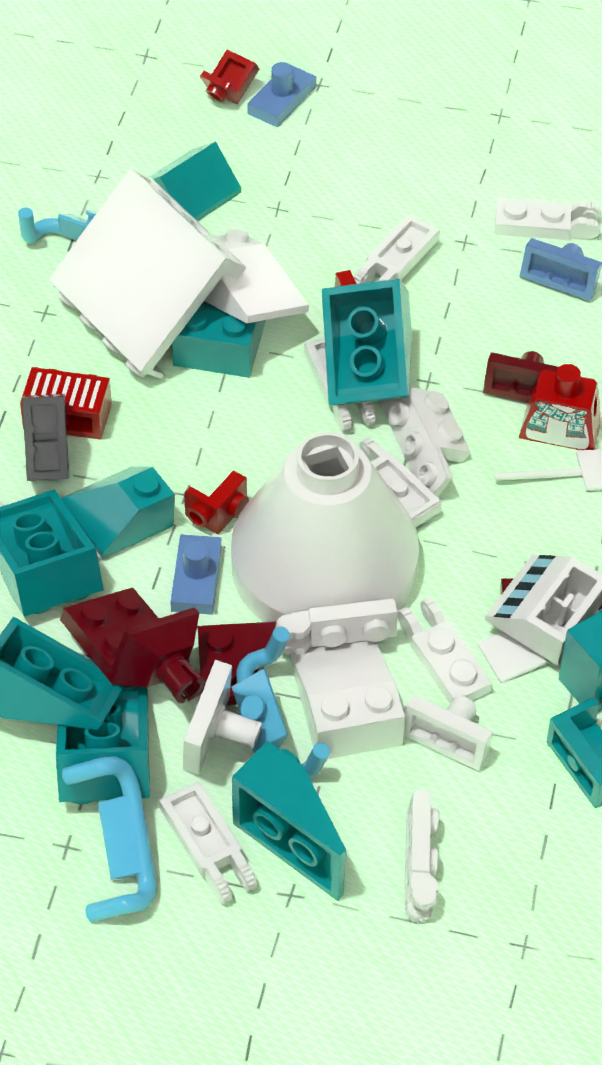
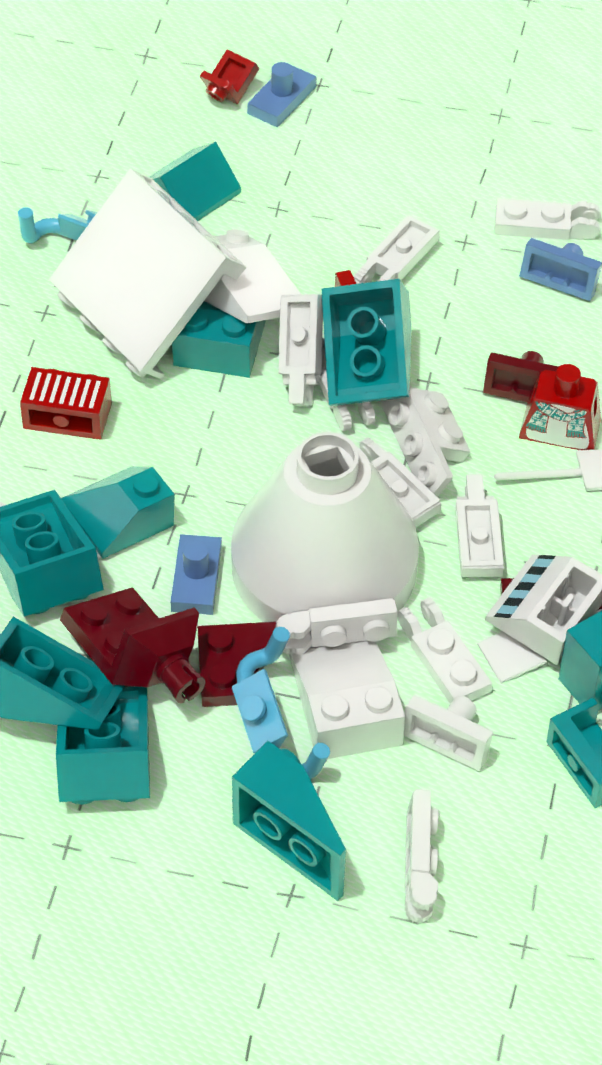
(45, 437): brick -> none
(123, 835): medium azure piece -> none
(206, 838): white hinge -> none
(213, 720): white tile -> none
(220, 507): red bracket -> none
(300, 345): none -> white hinge
(478, 531): none -> white hinge

